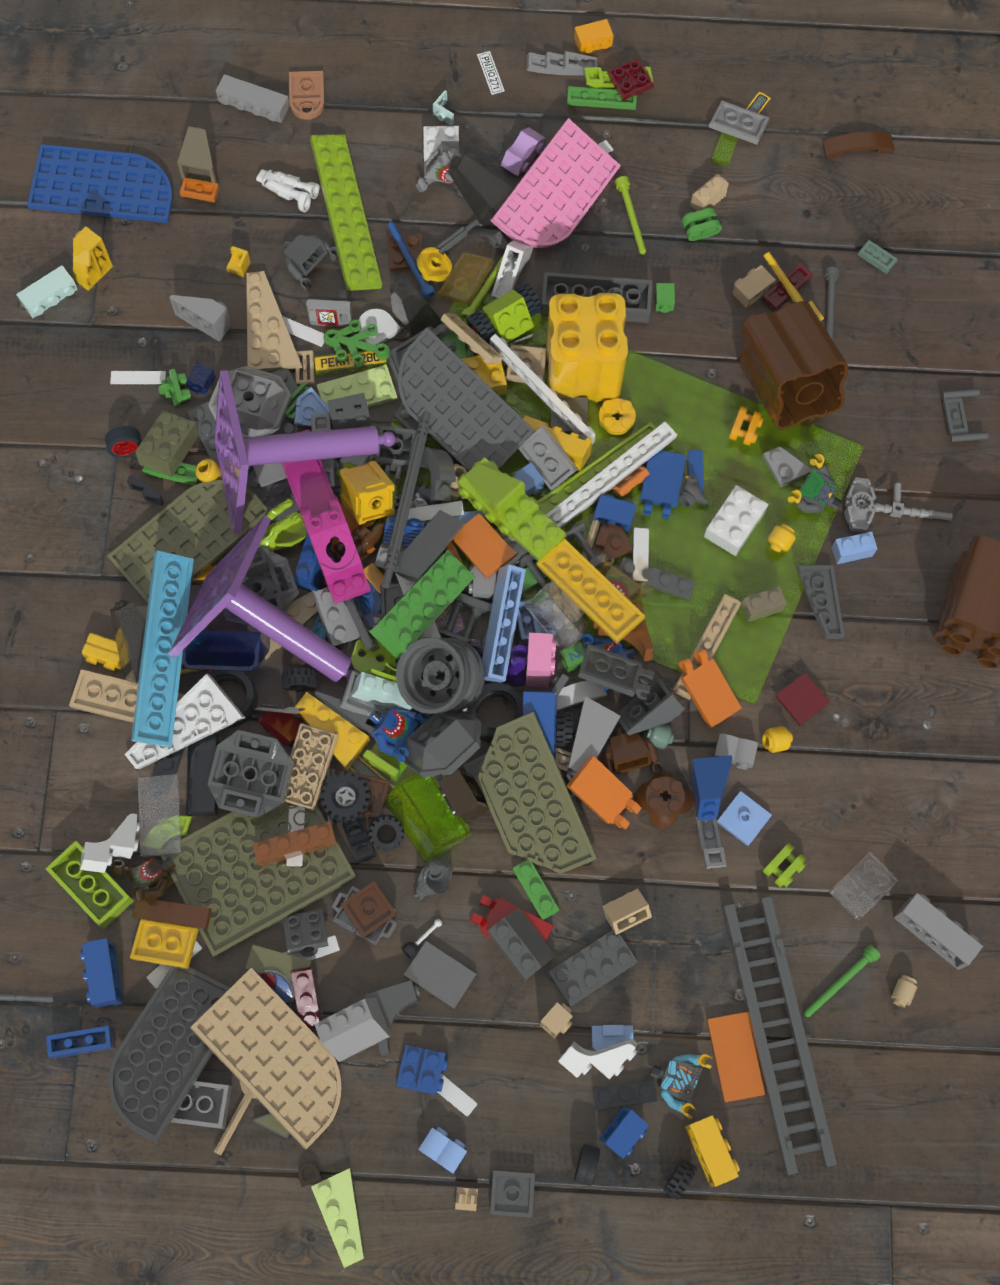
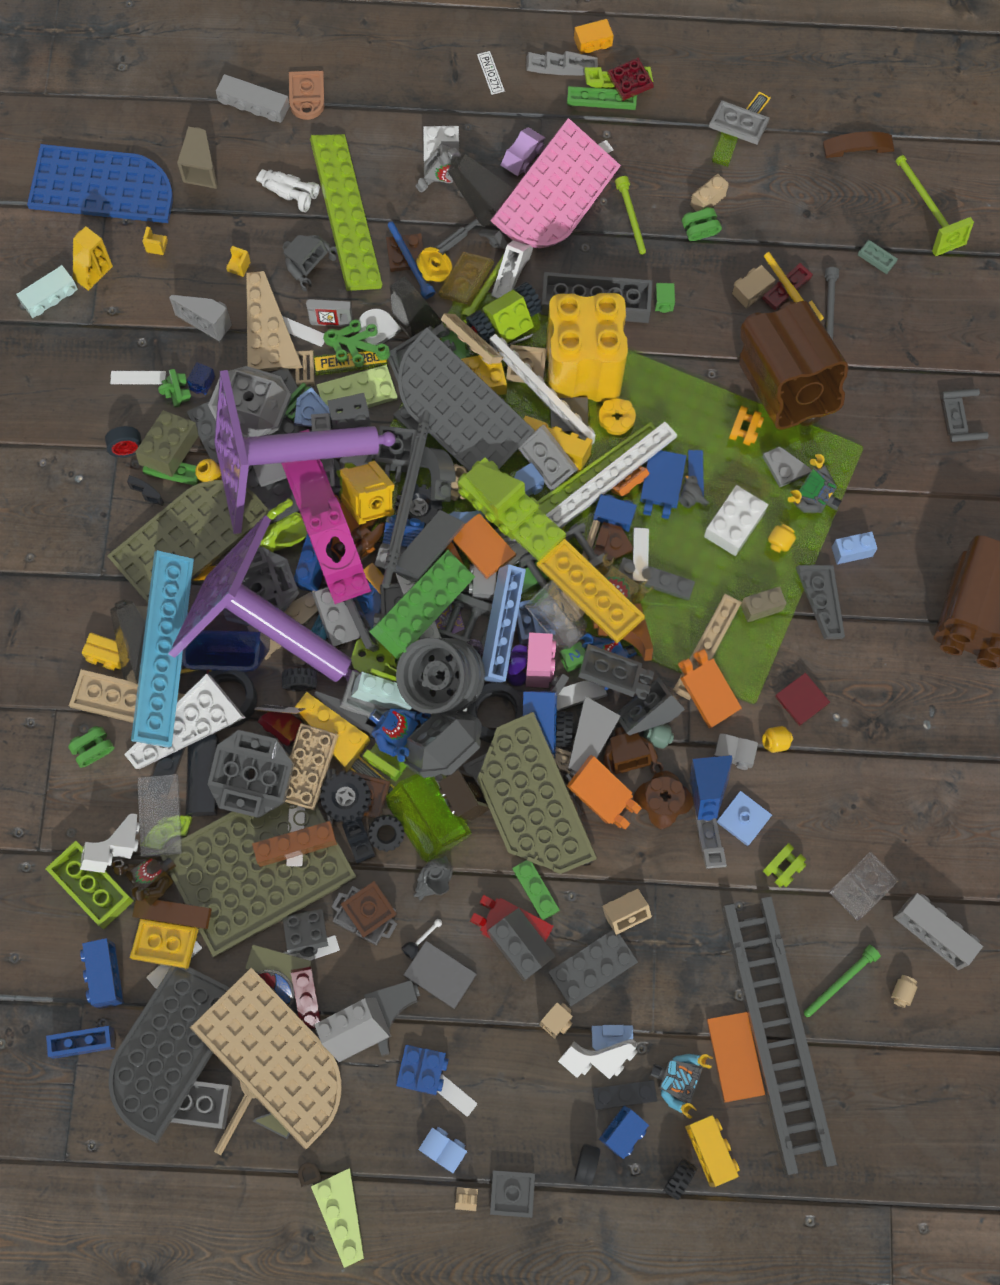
(81, 743): none -> bright green brick
(154, 243): none -> yellow panel
(199, 189): orange plate -> none
(428, 512): white sticker -> none
(442, 113): light aqua bracket -> none
(861, 506): light grey bar -> none
(949, 236): none -> lime tile

